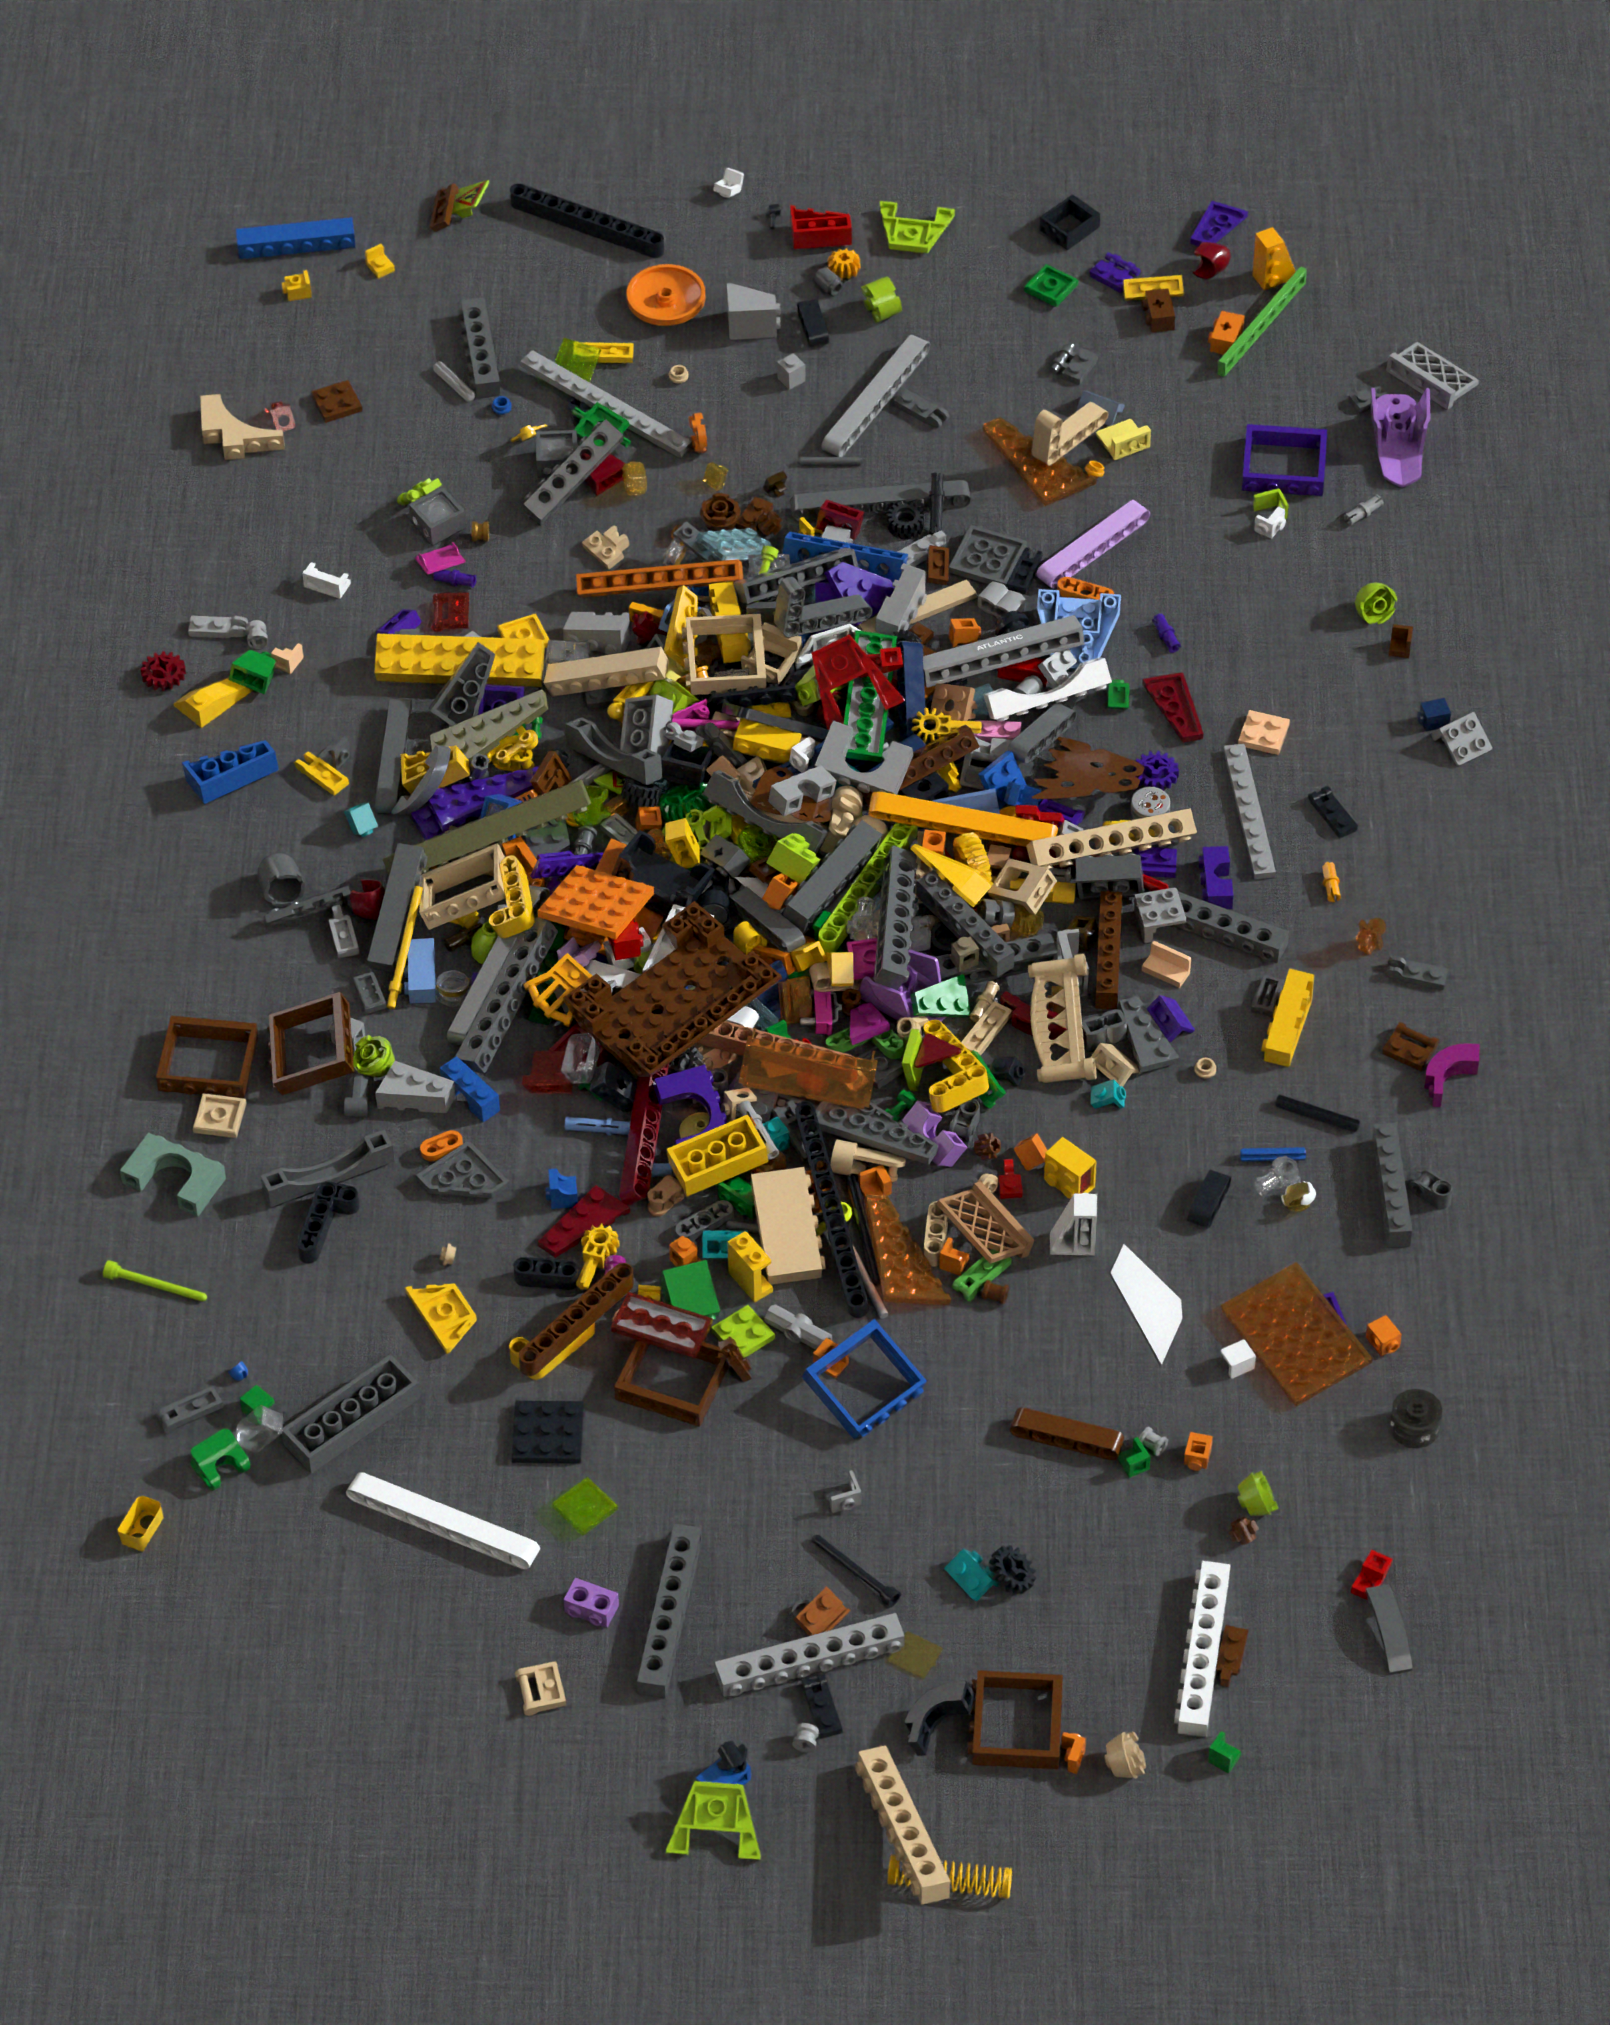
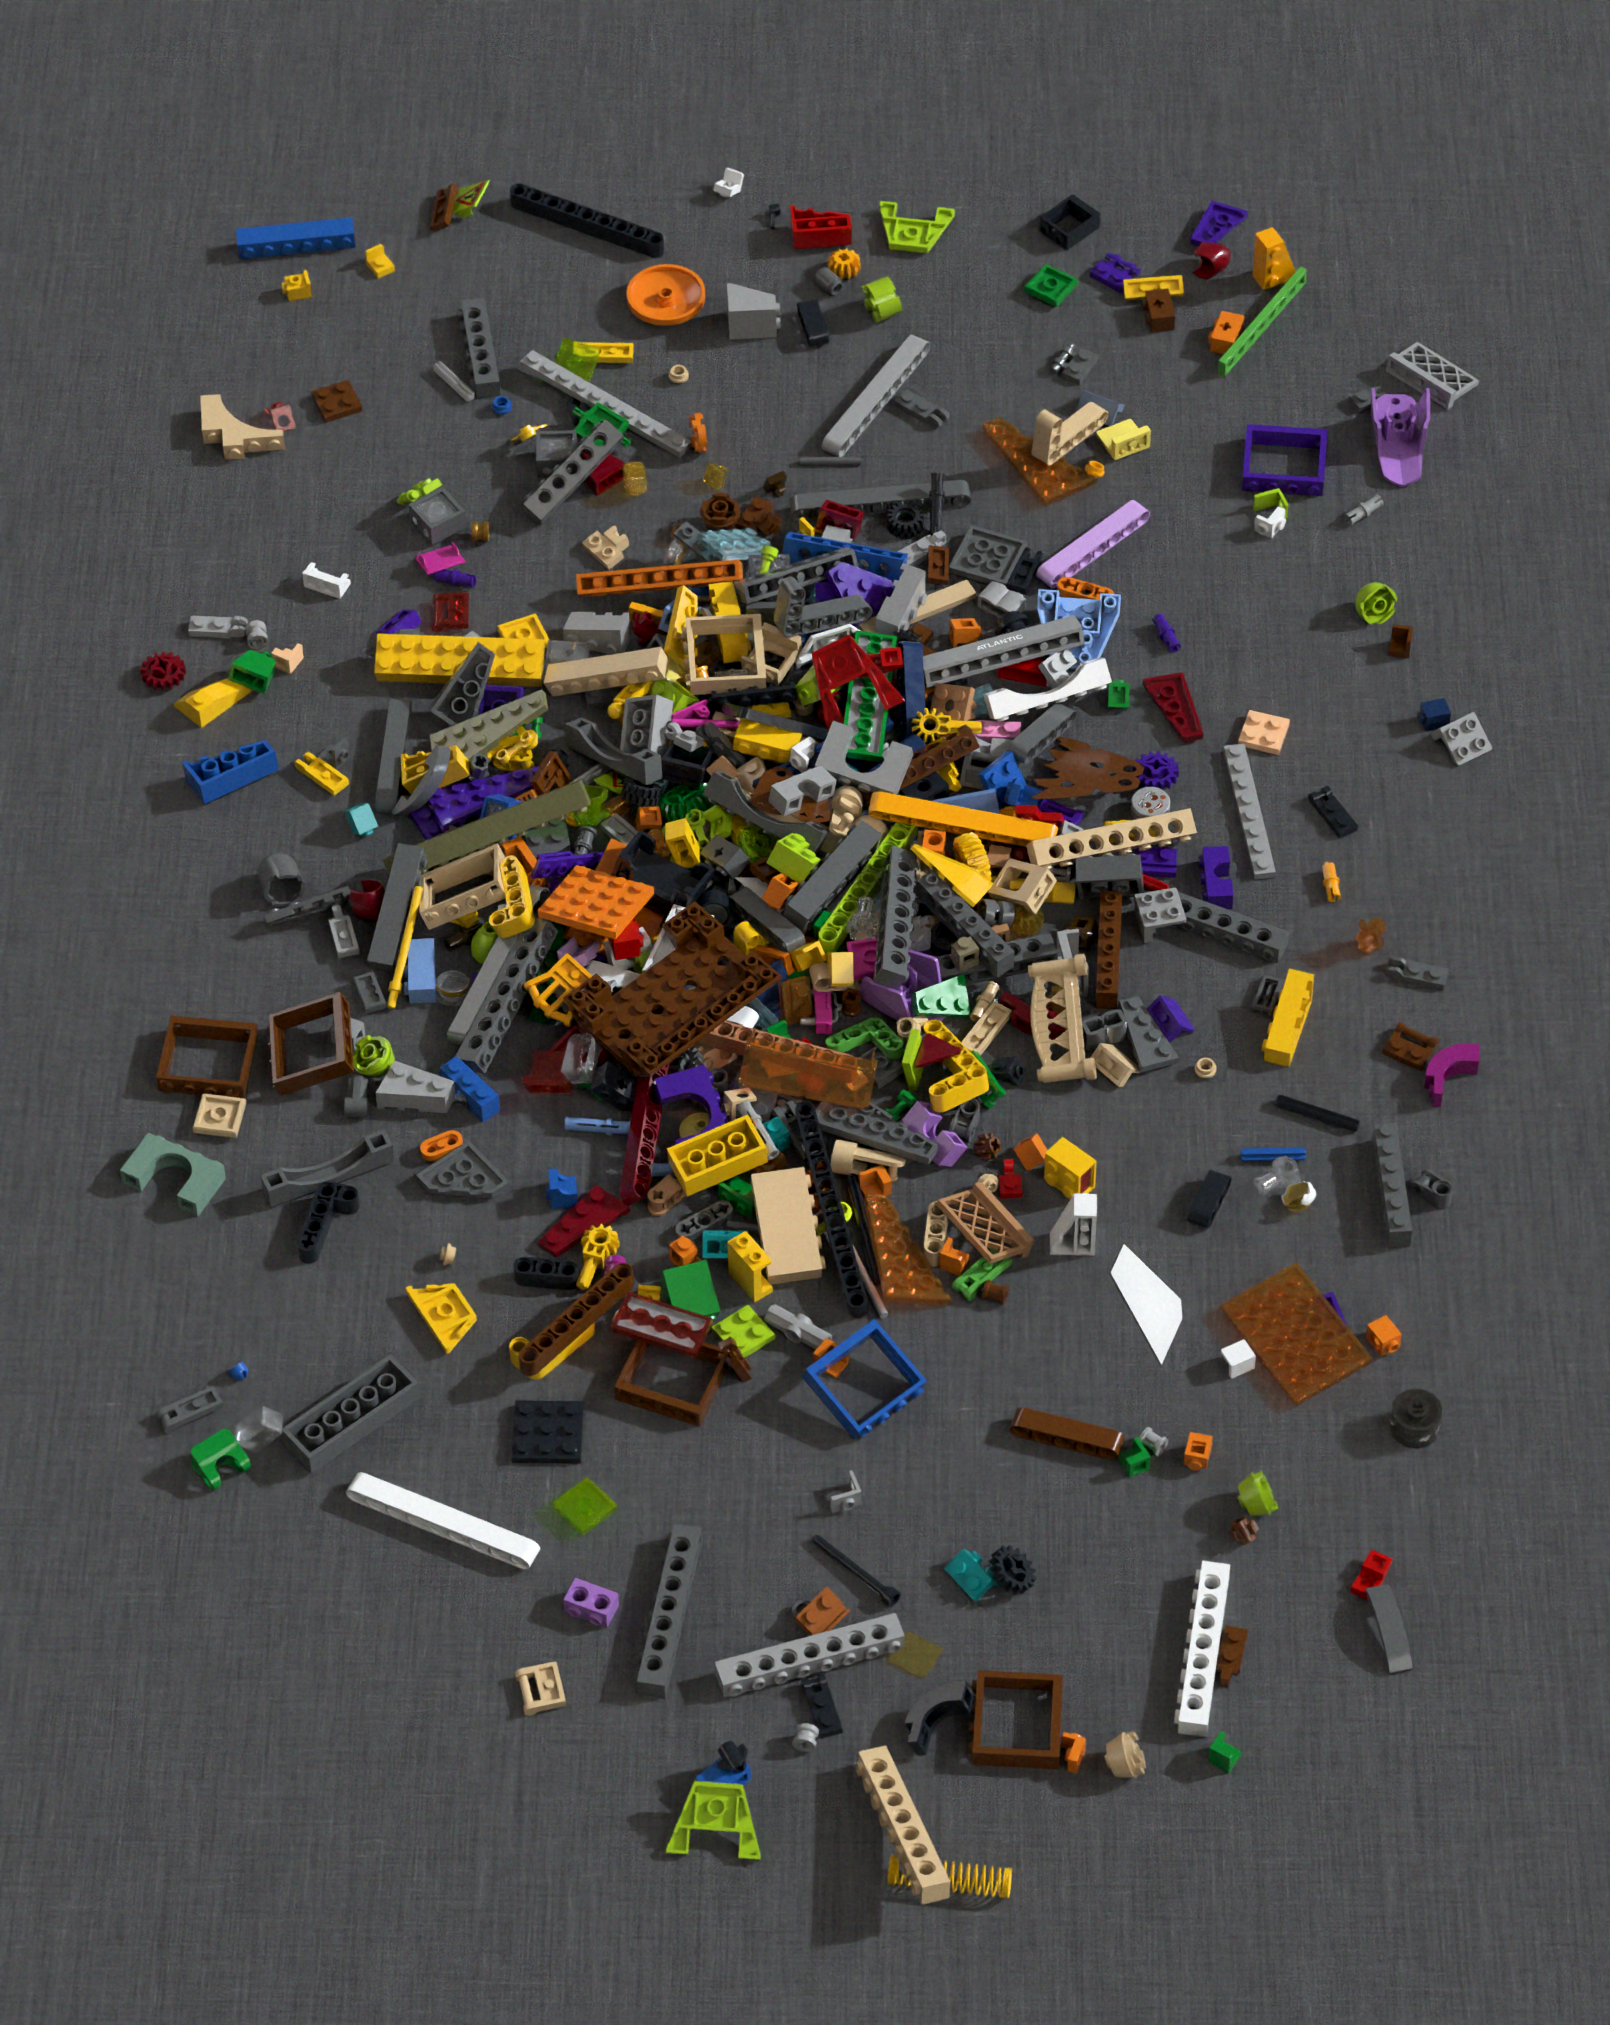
(113, 1270): lime piece -> none
(125, 1530): yellow piece -> none
(255, 1398): green panel -> none
(791, 371): light grey brick -> none
(866, 1023): magenta wing -> none
(1029, 685): light grey brick -> none
(1108, 1093): teal bracket -> none
(1167, 964): light nougat panel -> none

